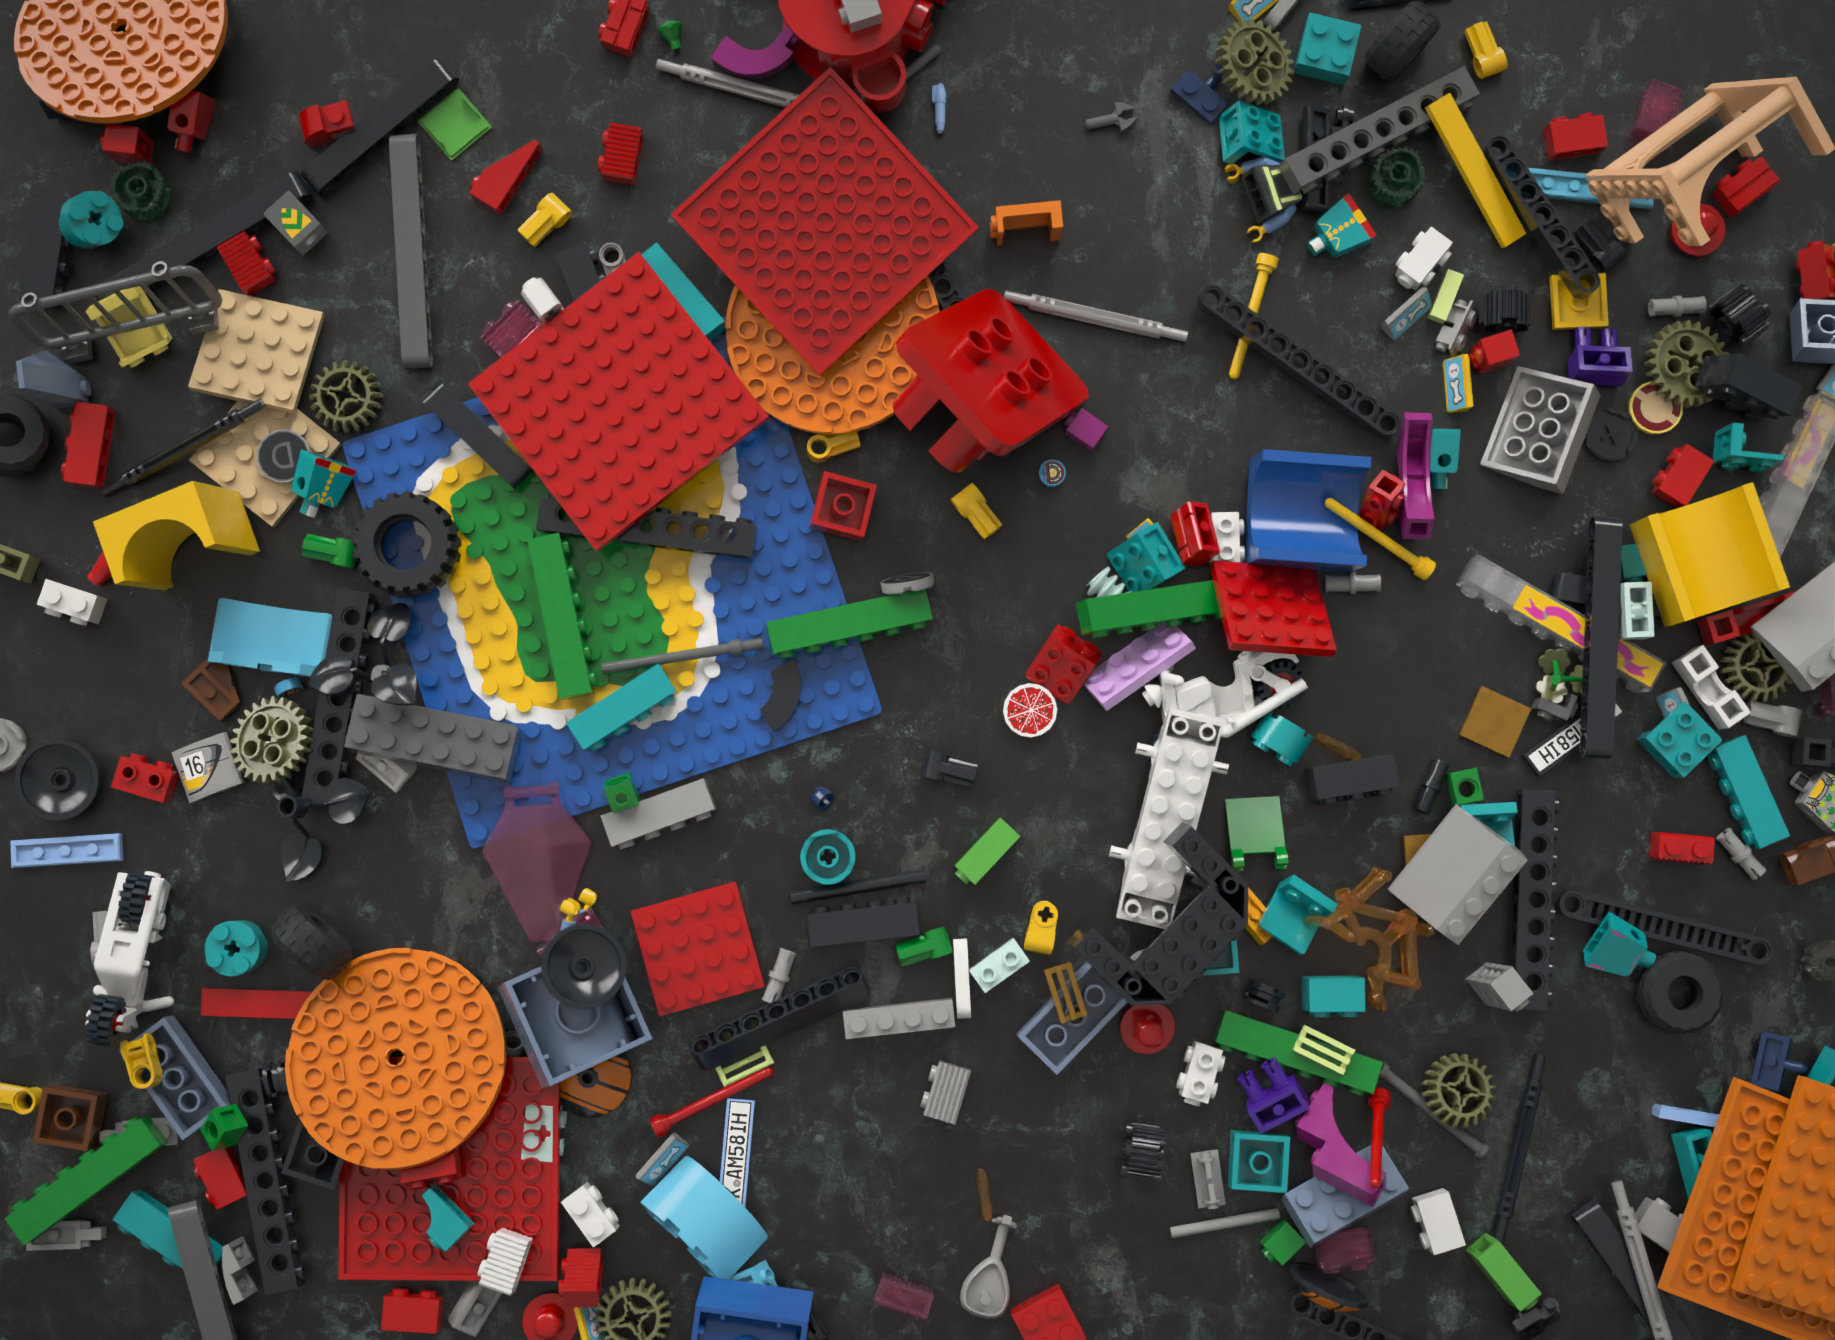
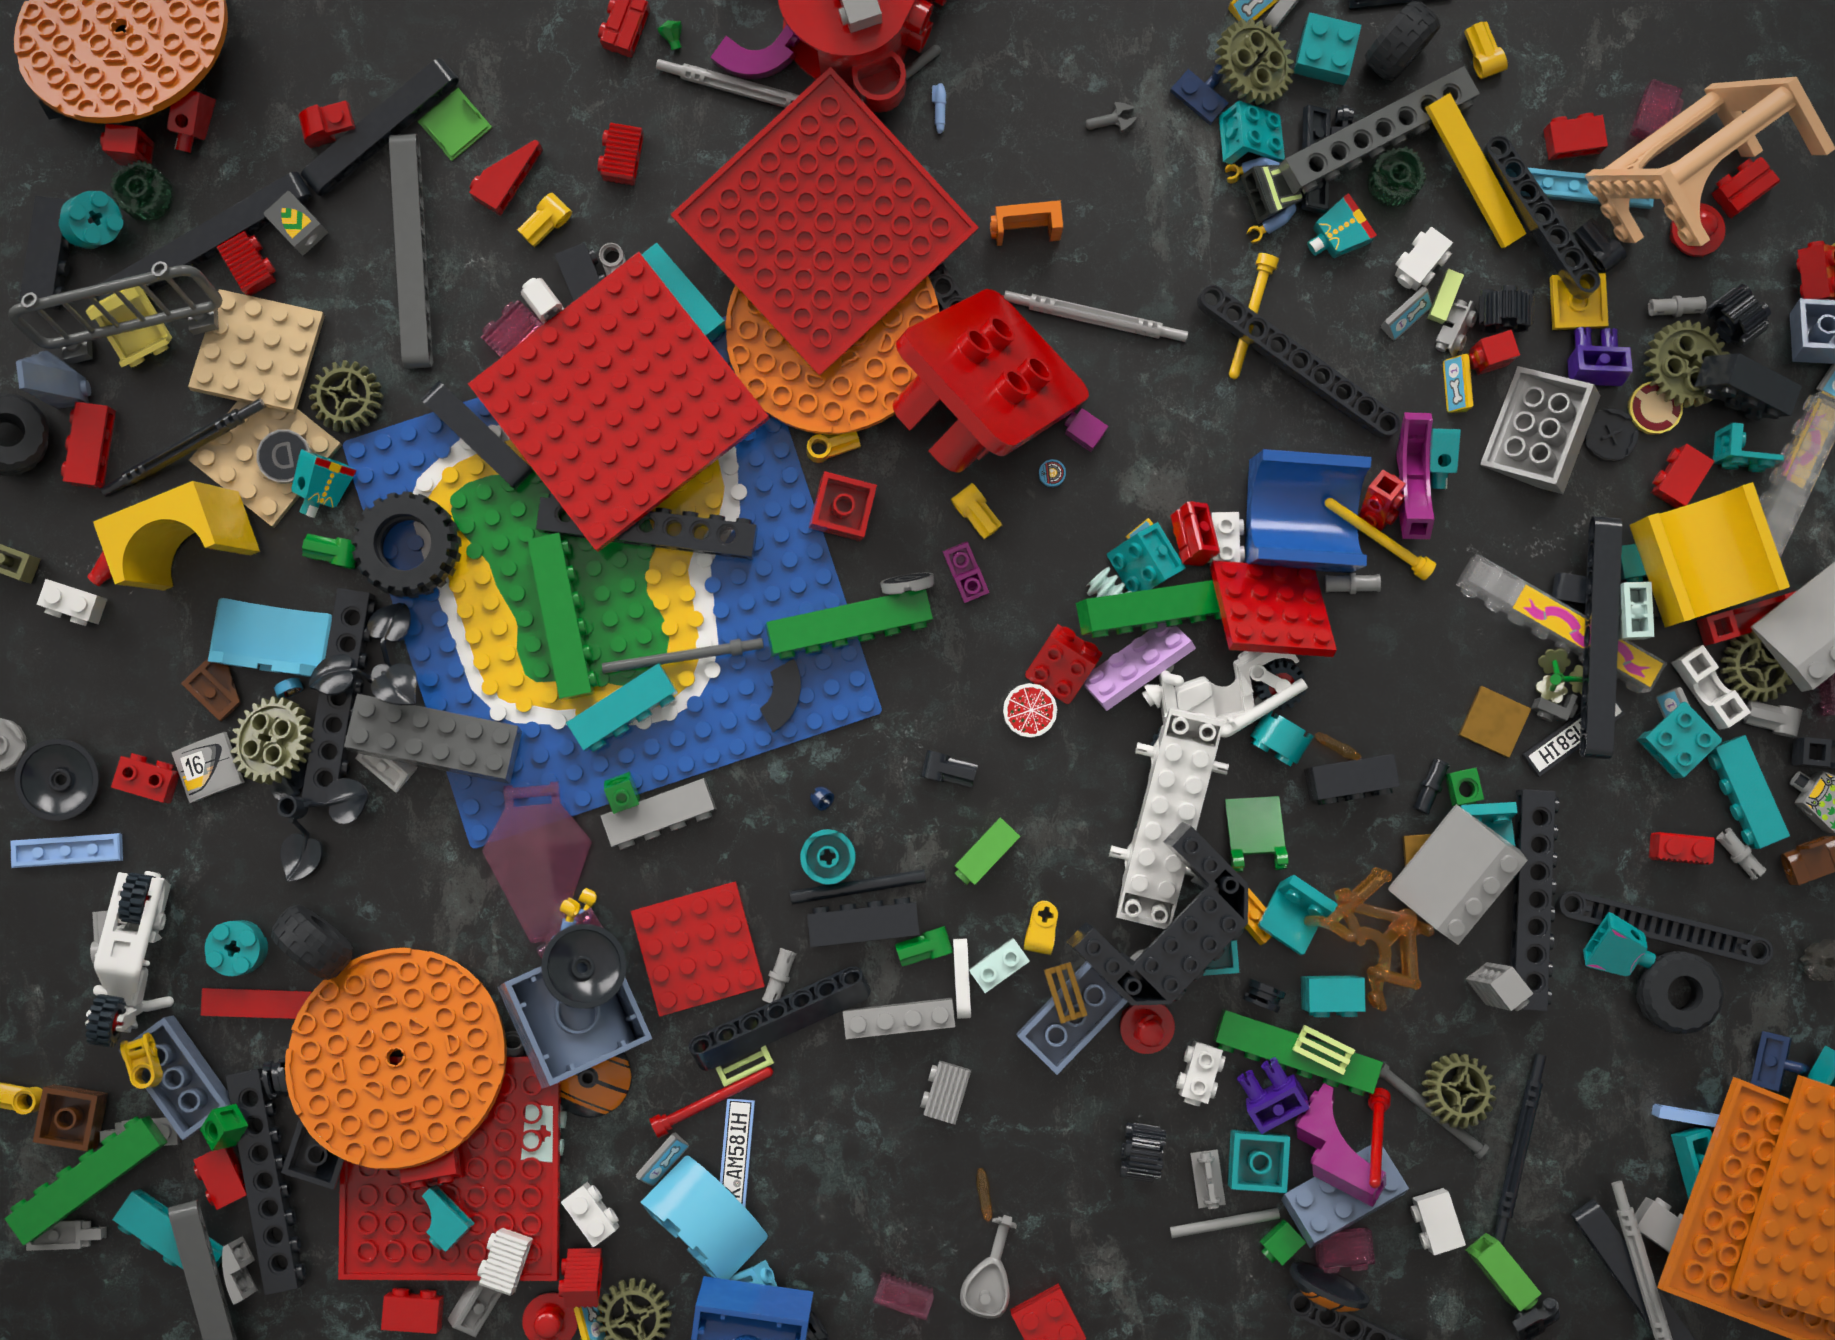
(965, 572): none -> magenta slope

